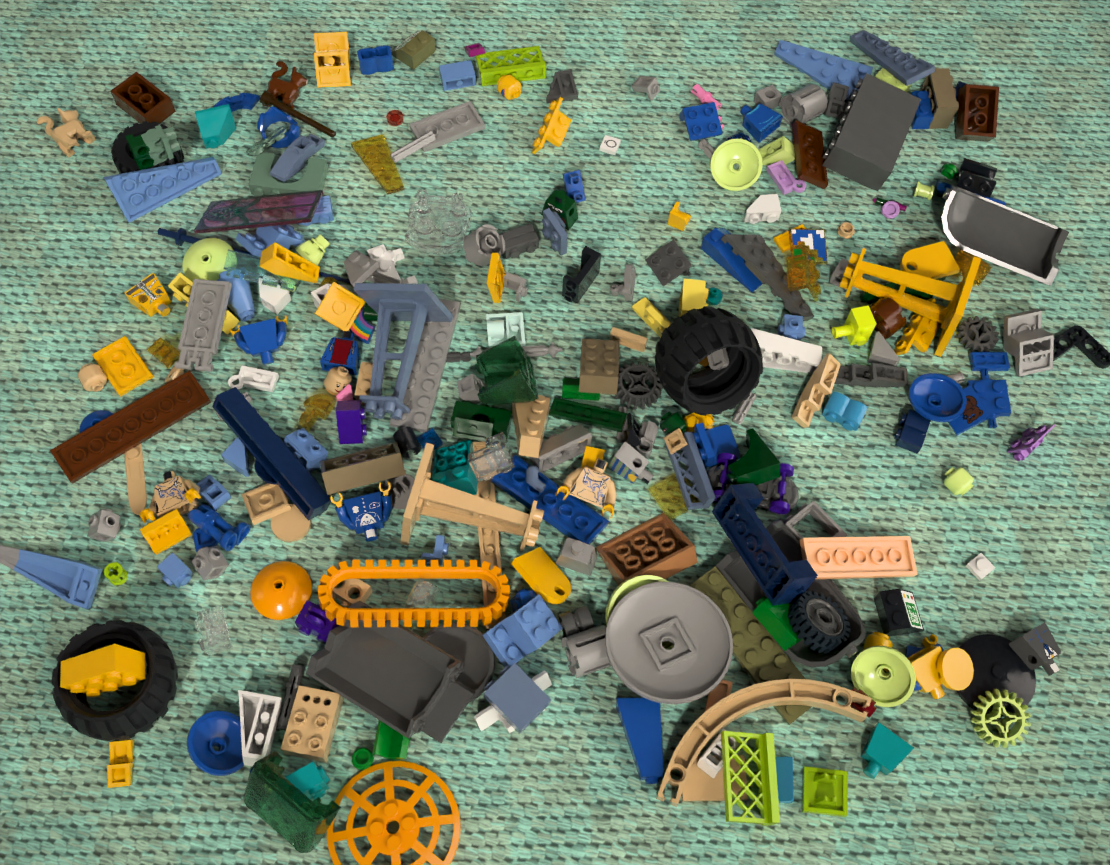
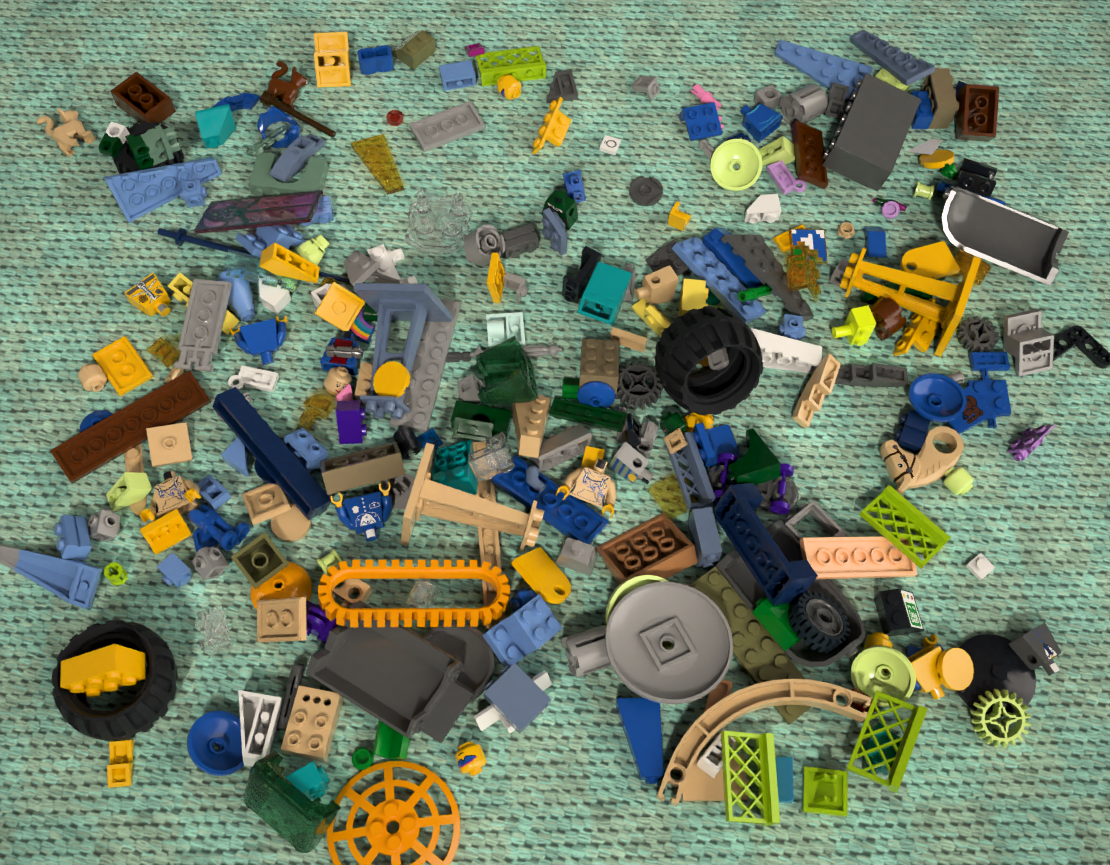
(73, 537): none -> medium blue brick
(113, 140): none -> leg
(128, 490): none -> yellowish green slope
(169, 444): none -> tan plate
(193, 193): none -> medium blue brick
(194, 264): yellowish green dish -> none
(260, 560): none -> olive slope
(281, 620): none -> tan tile
(329, 560): none -> yellowish green bush
(344, 352): none -> dark grey axle
(391, 379): none -> yellow tile
(413, 146): light grey axle -> none
(440, 550): medium blue bracket -> none
(470, 758): none -> yellow head
(576, 622): dark grey wheel -> none
(596, 394): none -> blue dish
(605, 293): none -> teal slope
(646, 191): none -> dark grey tile
(658, 286): none -> tan torso
(705, 537): none -> sand blue brick
(717, 279): none -> medium blue plate
(743, 409): light grey axle -> none
(753, 293): none -> green axle
(844, 411): dark azure brick -> none
(875, 241): none -> blue slope
(881, 352): light grey slope -> none
(905, 748): none -> lime fence
(911, 519): none -> lime fence
(927, 147): none -> white sticker
(928, 466): none -> tan animal
(937, 159): none -> yellow tile

